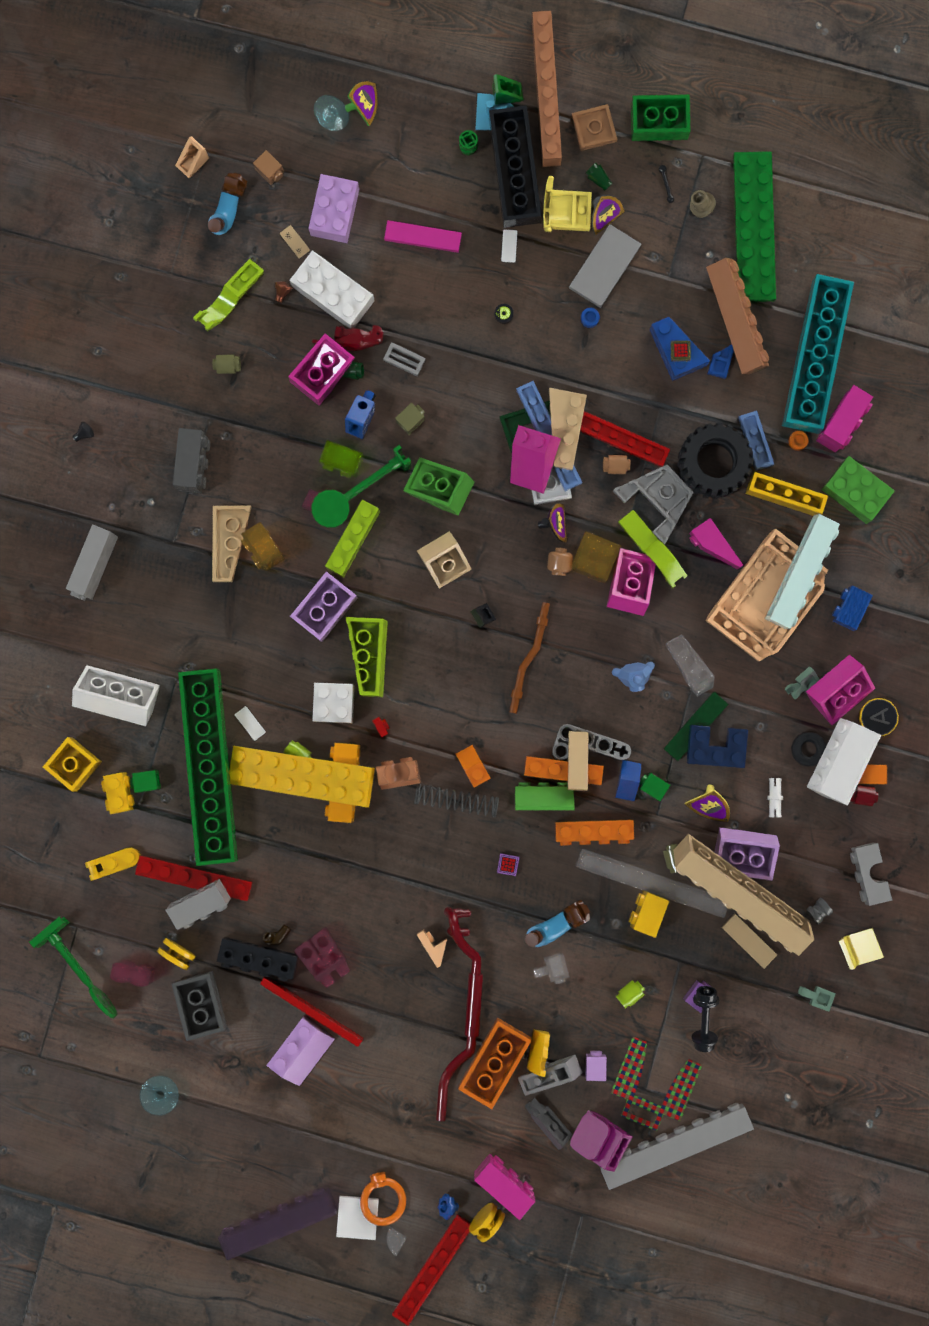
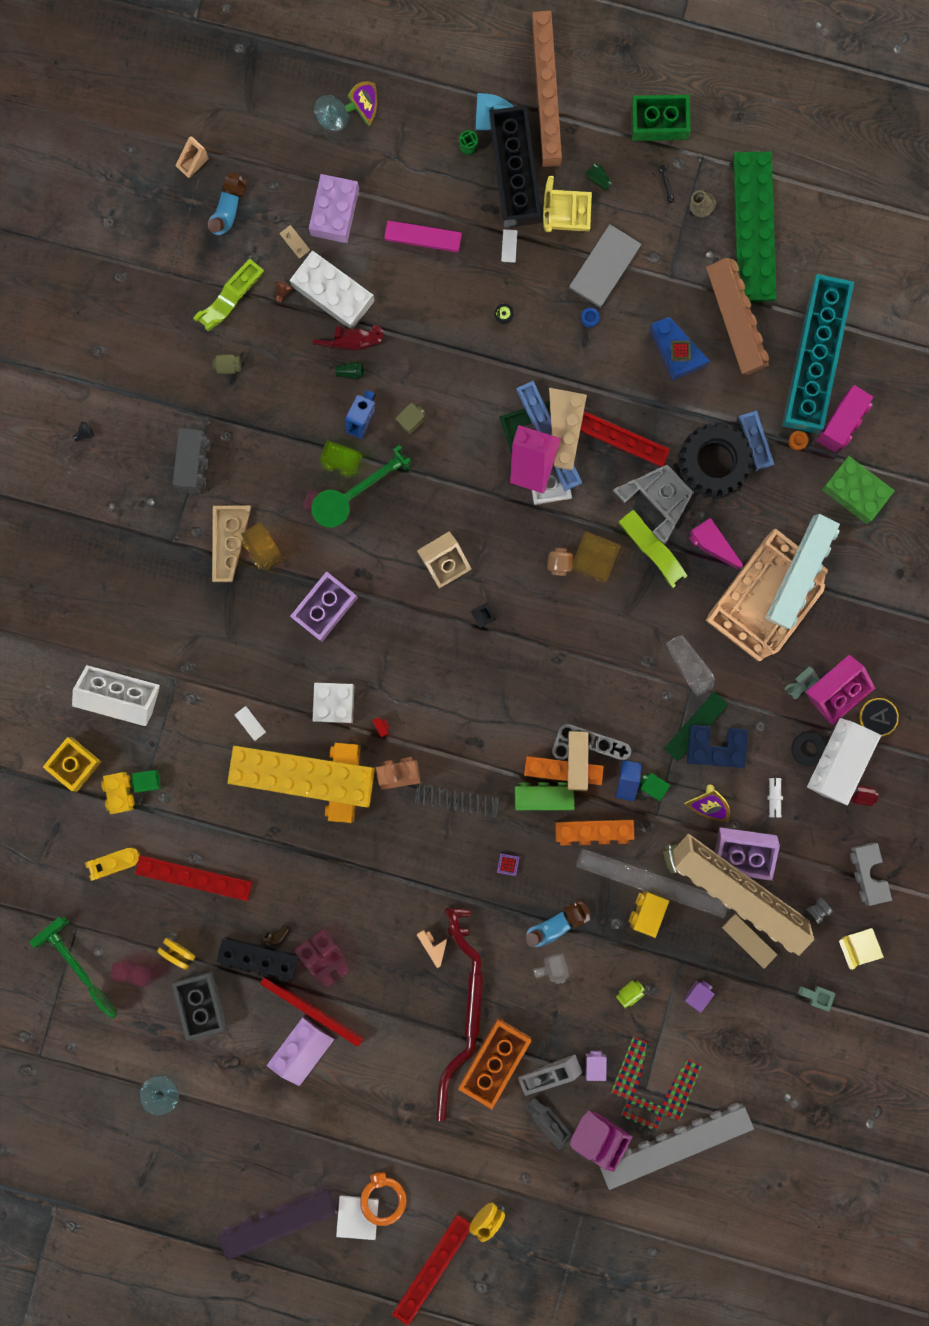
(91, 563): light grey brick -> none
(198, 905): light grey brick -> none
(208, 767): green brick -> none
(268, 168): medium nougat brick -> none
(297, 749): lime brick -> none
(321, 369): dark pink slope -> none
(352, 538): lime brick -> none
(368, 644): lime wedge -> none
(395, 1241): clear tile -> none
(418, 366): light grey tile -> none
(439, 485): bright green slope -> none
(447, 1206): blue piece -> none
(473, 766): orange slope -> none
(505, 1186): dark pink brick -> none
(506, 90): green slope -> none
(517, 693): dark orange bar -> none
(538, 1052): yellow slope -> none
(556, 522): shield -> none
(594, 127): medium nougat tile -> none
(605, 211): shield -> none
(616, 464): medium nougat brick -> none
(631, 582): dark pink slope -> none
(634, 675): medium blue rock -> none
(706, 998): black piece -> none
(720, 362): blue tile -> none
(786, 494): yellow brick -> none
(851, 608): blue brick -> none
(874, 775): orange slope -> none

